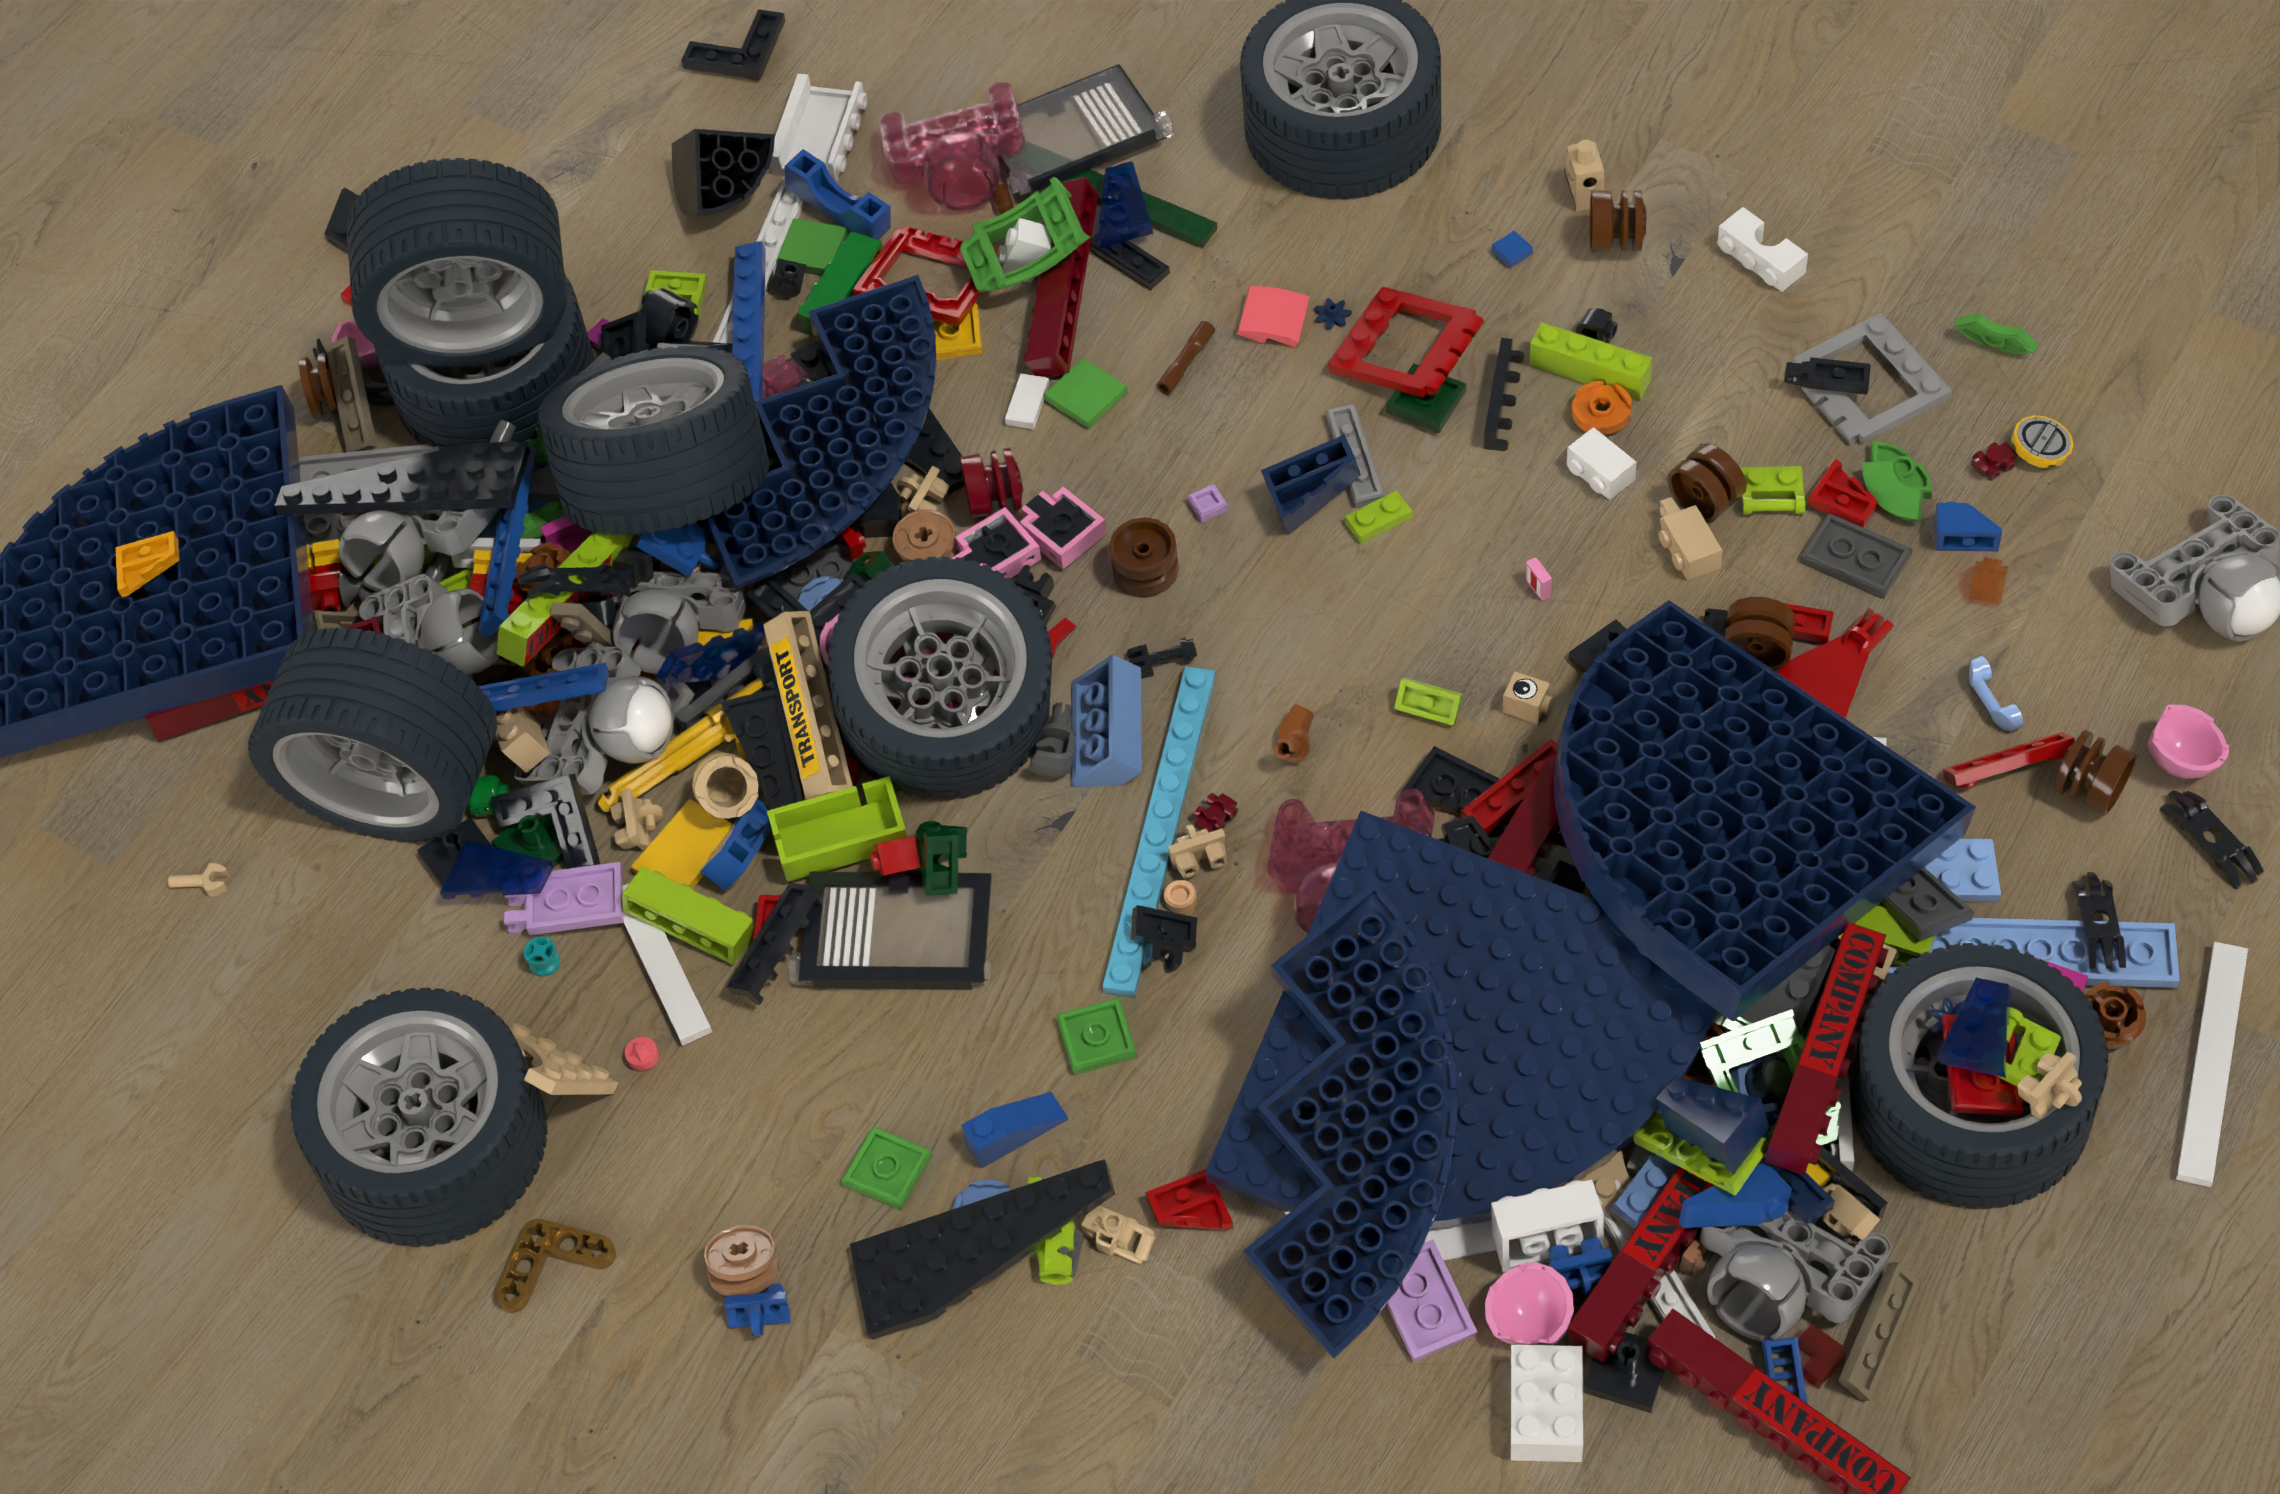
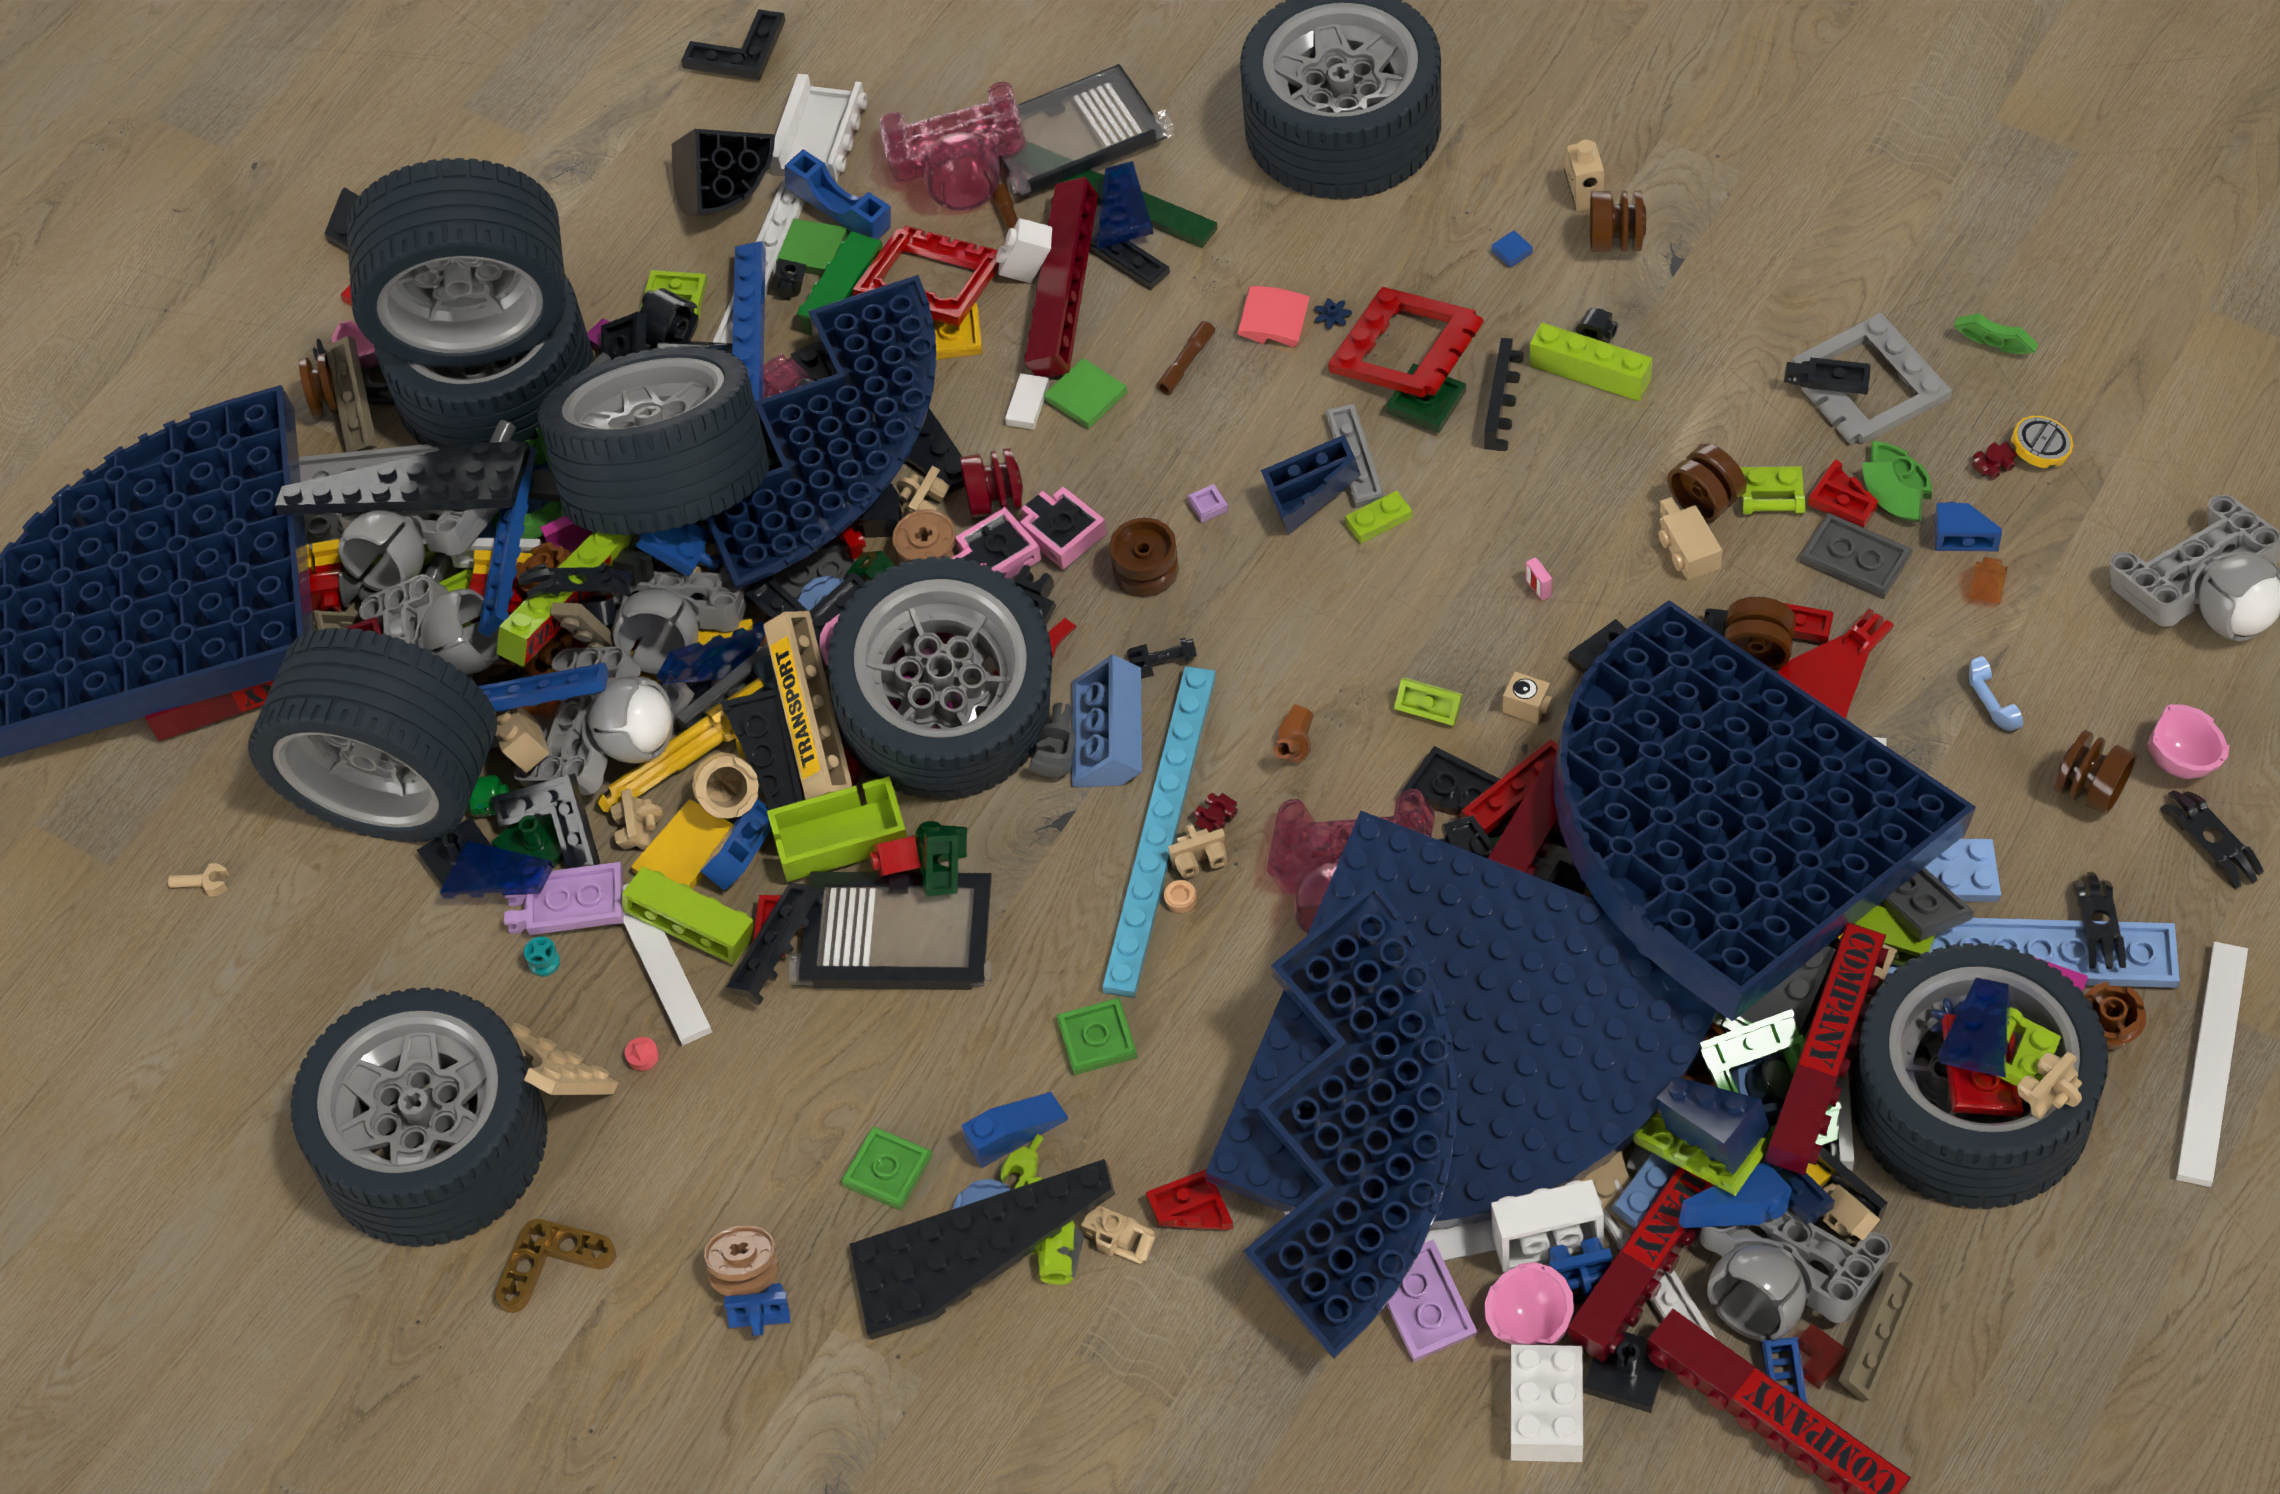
(144, 560): light orange wing -> none
(1022, 1161): none -> lime hand
(1063, 225): bright green wedge -> none
(1164, 935): black plate -> none
(1596, 393): orange plate -> none
(1601, 463): white brick -> none
(1692, 1257): nougat tile -> none
(1776, 264): white arch -> none
(1967, 773): red plate -> none

